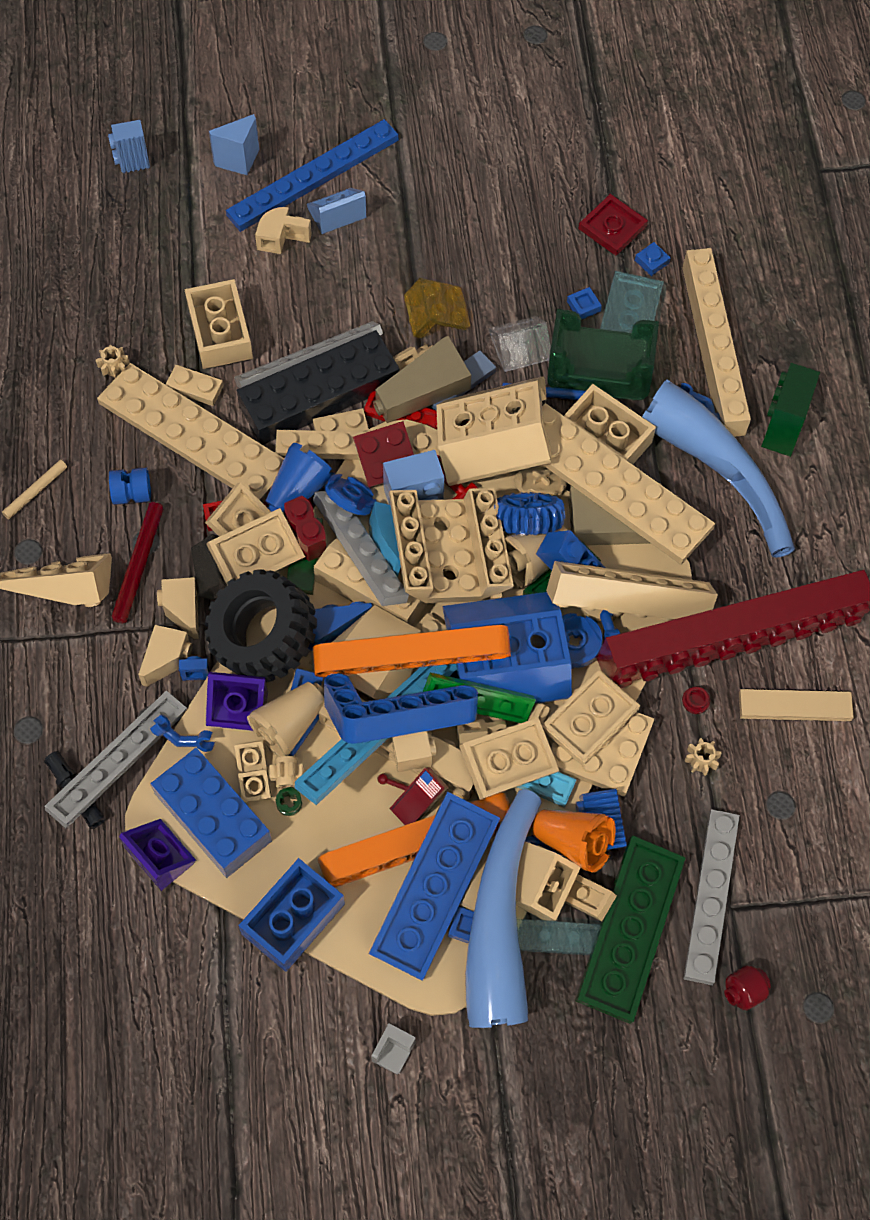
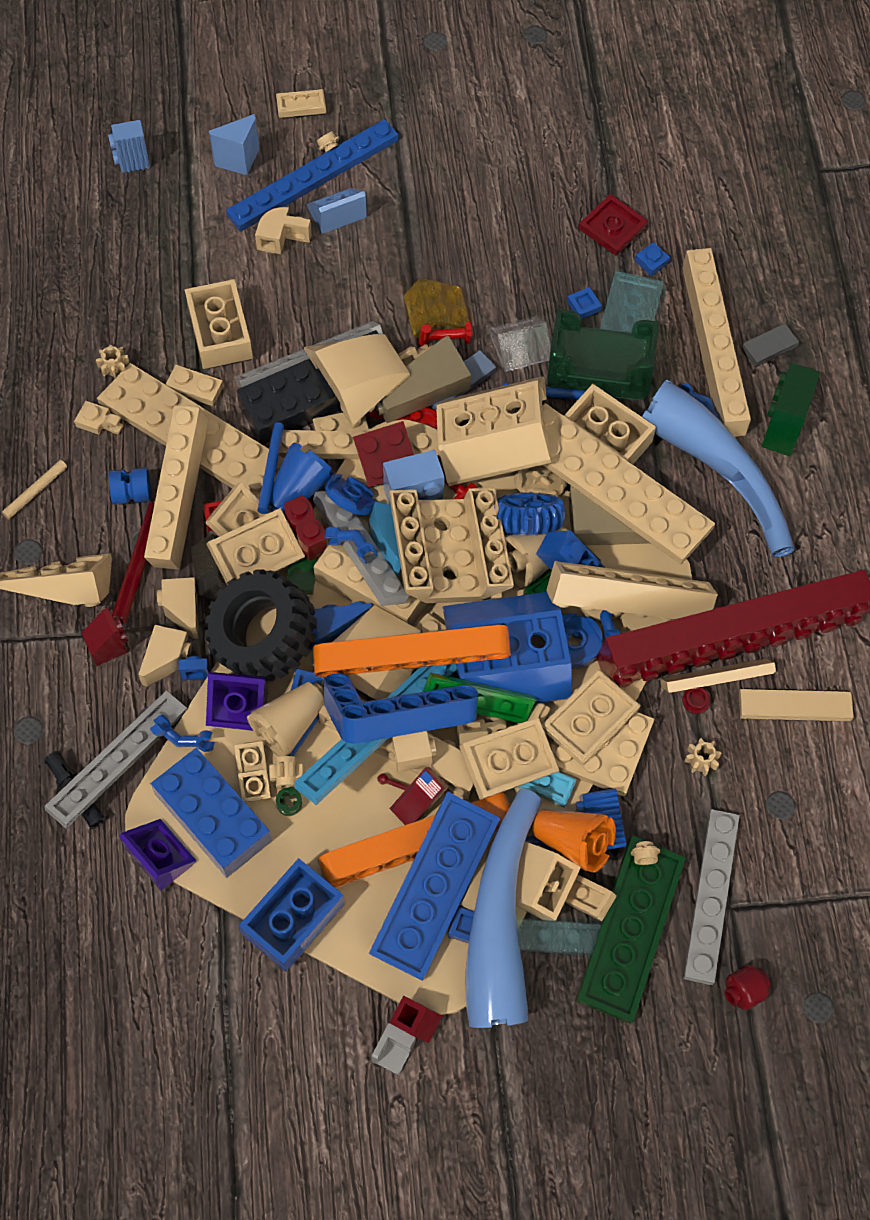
(96, 417): none -> tan plate
(105, 637): none -> dark red slope
(176, 488): none -> tan brick
(270, 468): none -> blue bar
(301, 103): none -> tan plate
(327, 141): none -> tan plate
(337, 535): none -> blue arm
(359, 371): none -> tan wedge
(416, 1019): none -> dark red brick
(427, 334): none -> red piece
(645, 853): none -> tan plate
(718, 675): none -> tan tile
(770, 345): none -> dark grey tile

